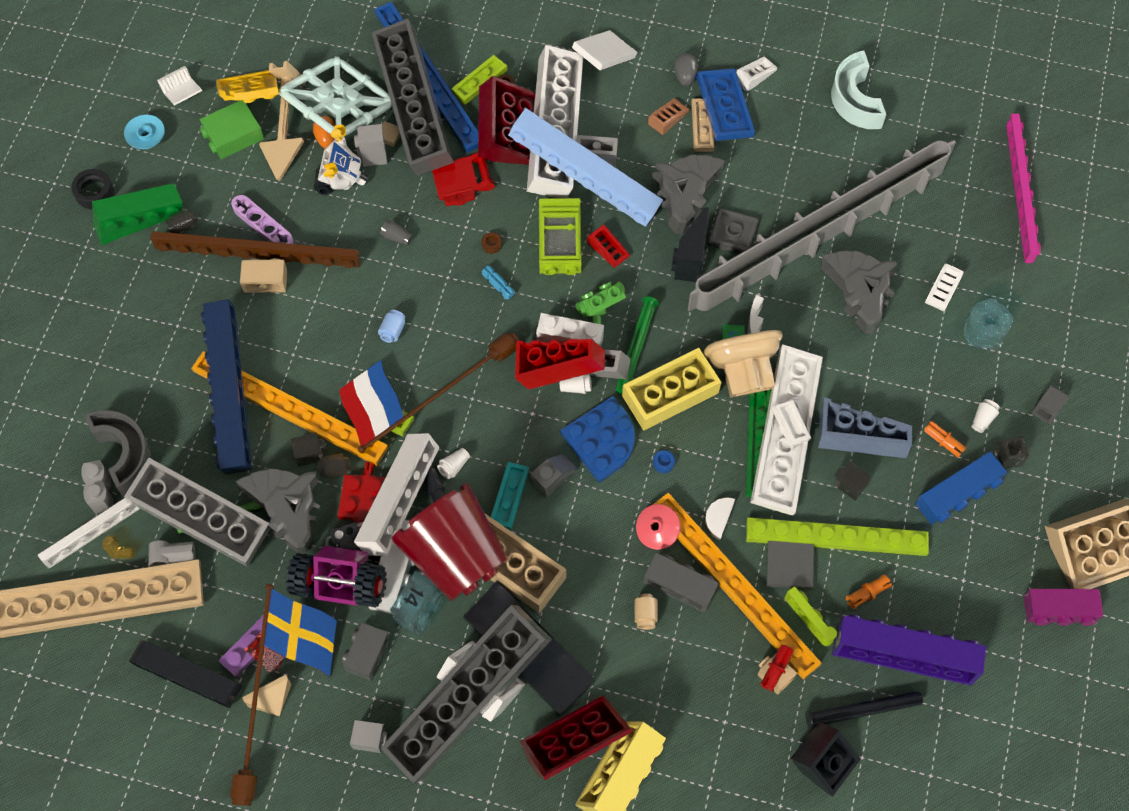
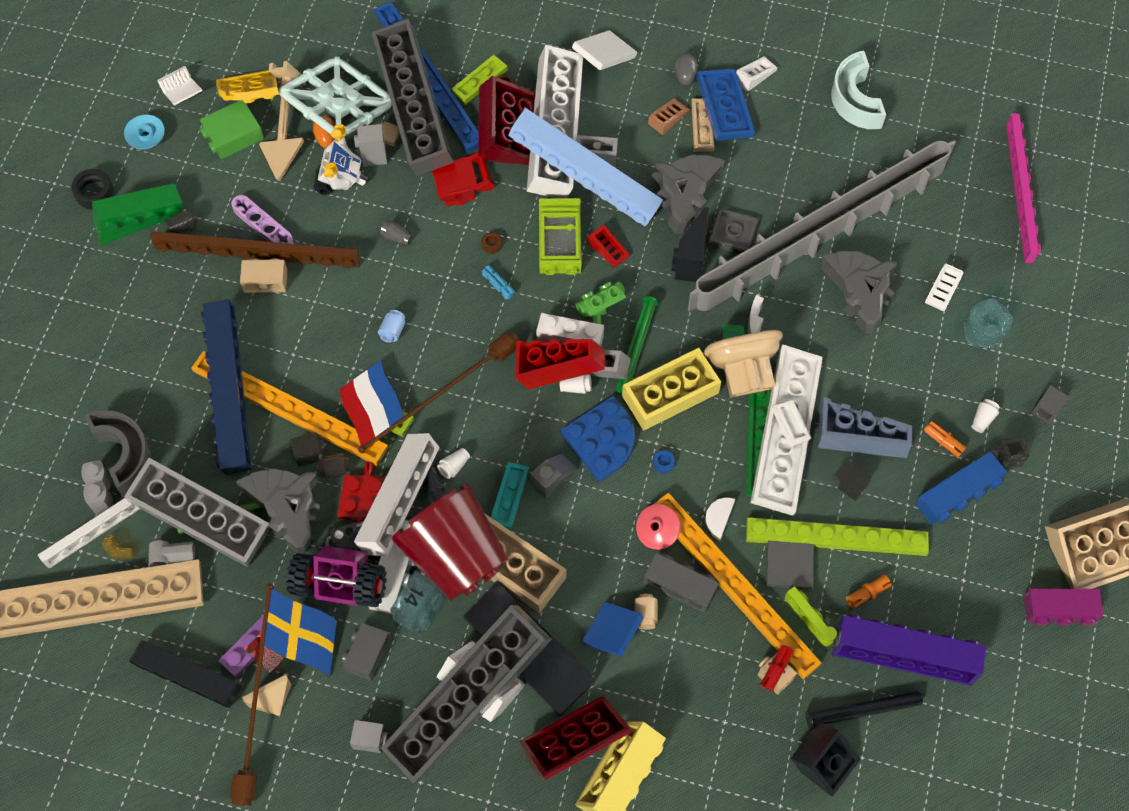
(613, 629): none -> blue tile

